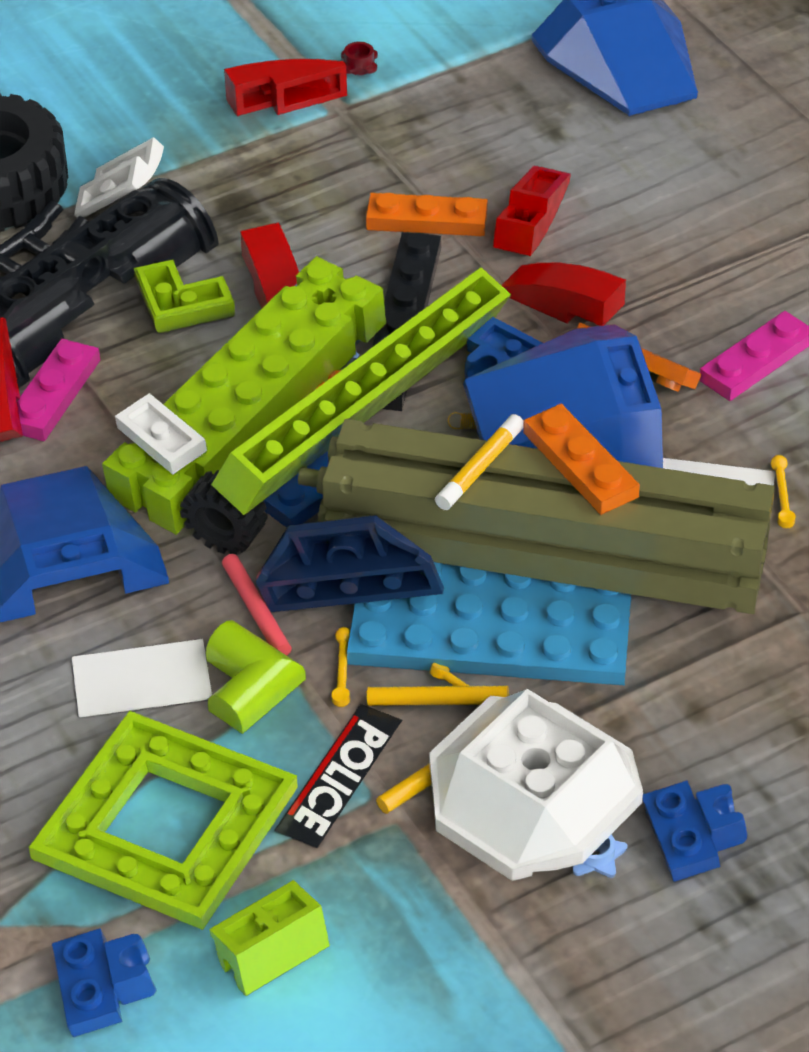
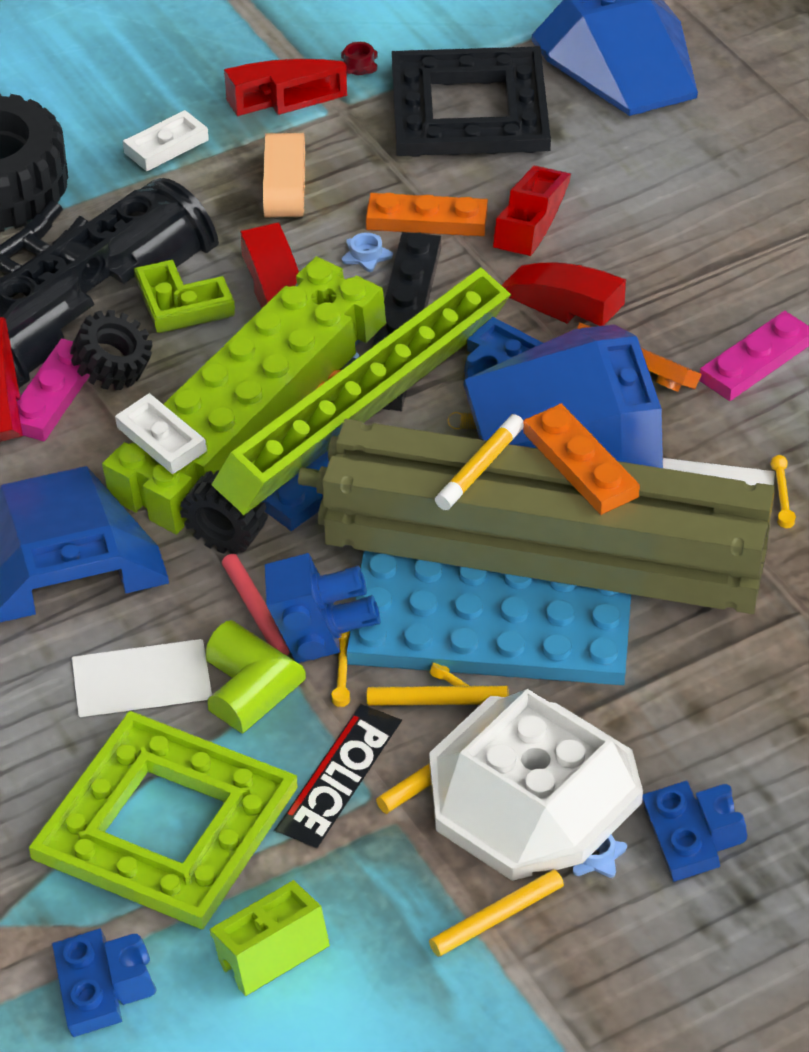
(103, 365): none -> black tyre
(119, 177): white slope -> none
(165, 140): none -> white plate
(284, 175): none -> light nougat beam
(306, 609): none -> blue brick
(345, 565): dark blue wedge -> none
(366, 251): none -> light blue plate
(496, 913): none -> yellow bar
(523, 129): none -> black plate

